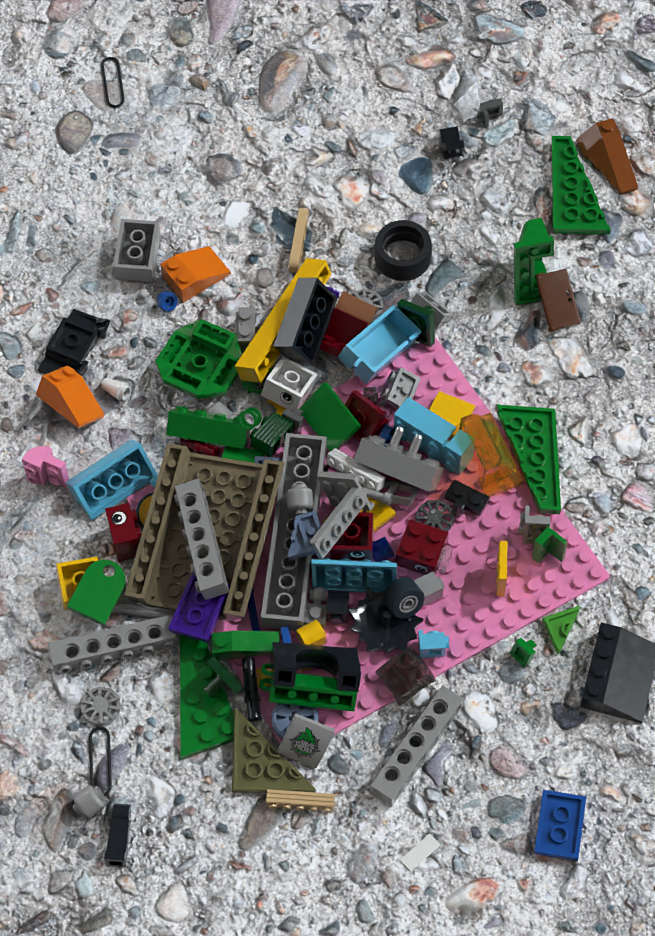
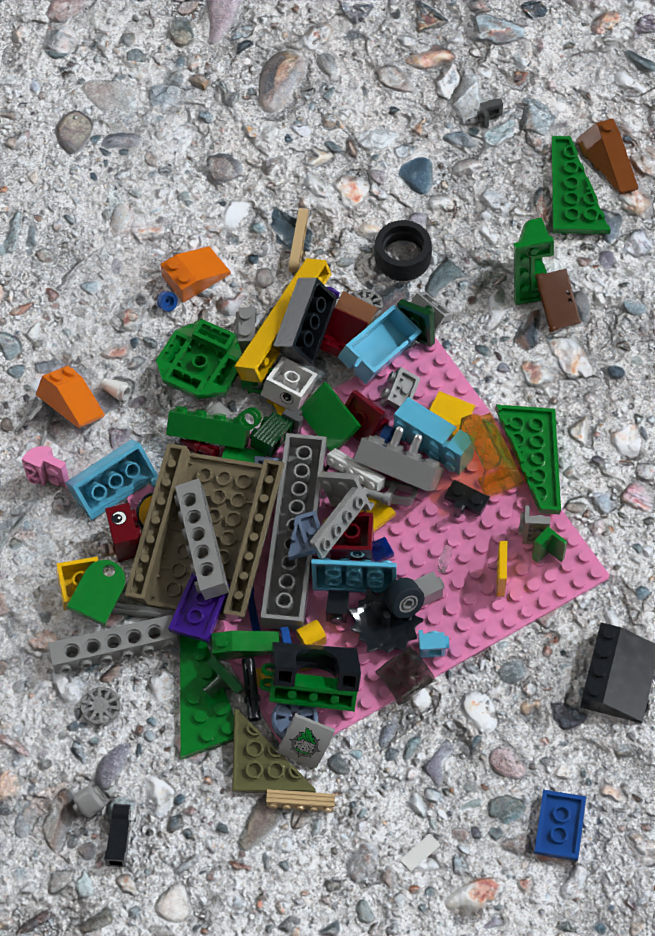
(73, 342): black piece -> none
(105, 84): black piece -> none
(109, 757): black piece -> none
(137, 250): light grey brick -> none
(299, 499): light grey head -> none
(316, 610): light grey plate -> none
(371, 391): clear smoke hose -> none
(390, 791): light grey brick -> none
(421, 547): dark red brick -> none
(435, 516): dark grey wheel -> none
(450, 142): black brick -> none
(523, 651): green tile -> none
(559, 626): bright green tile -> none

